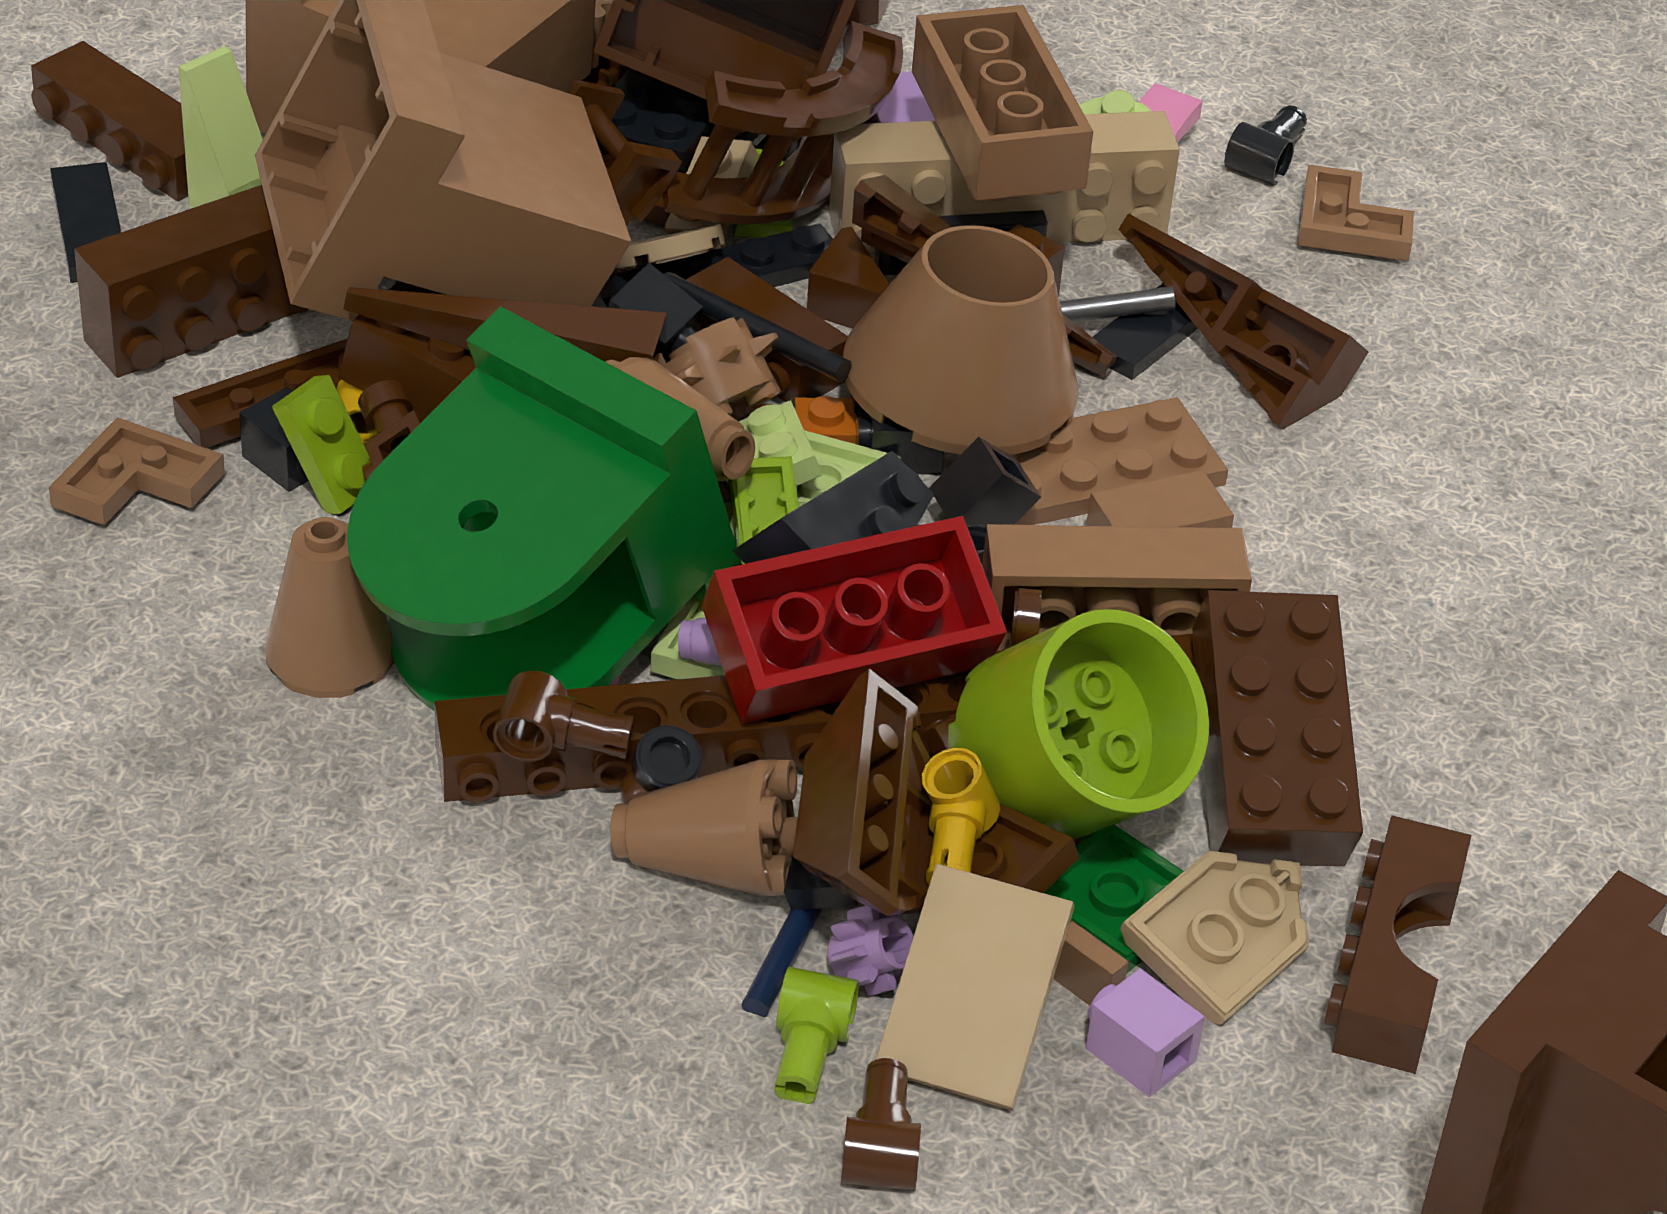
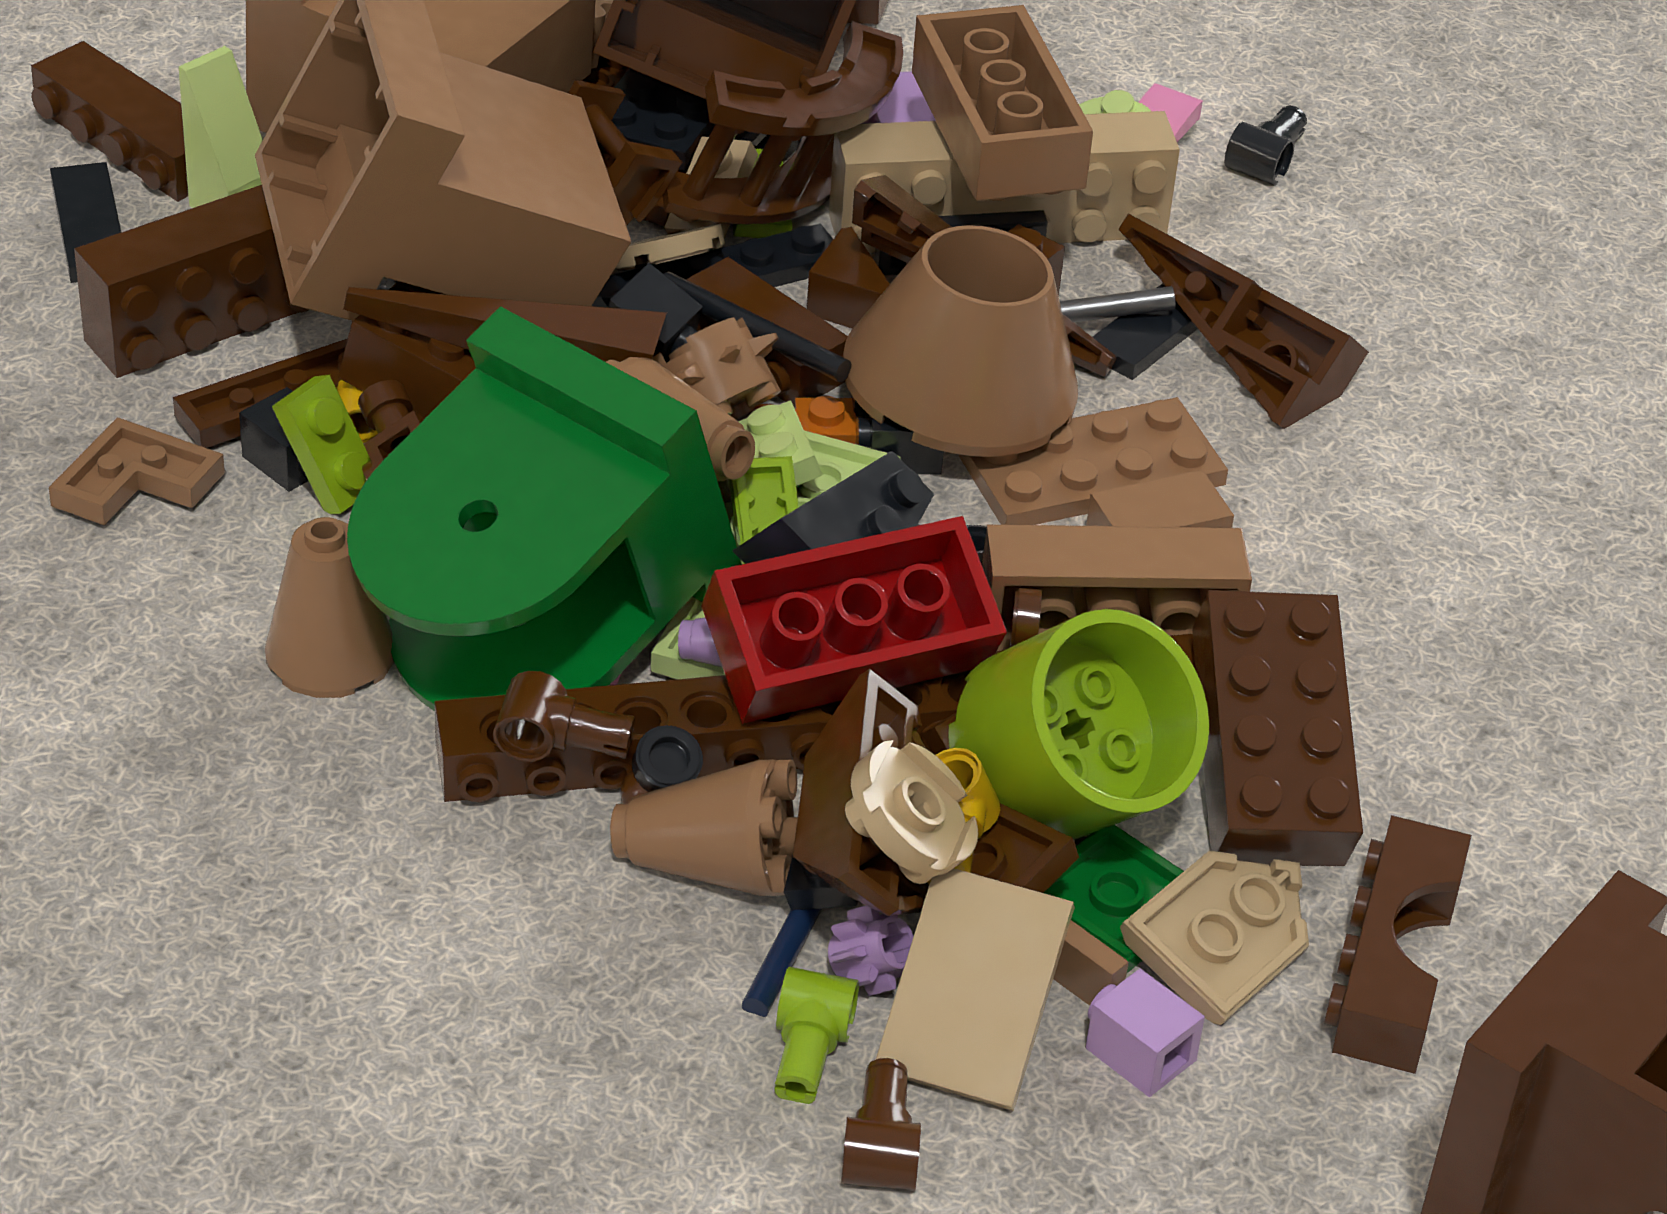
(922, 839): none -> tan plate
(985, 487): black brick -> none
(1339, 222): medium nougat plate -> none

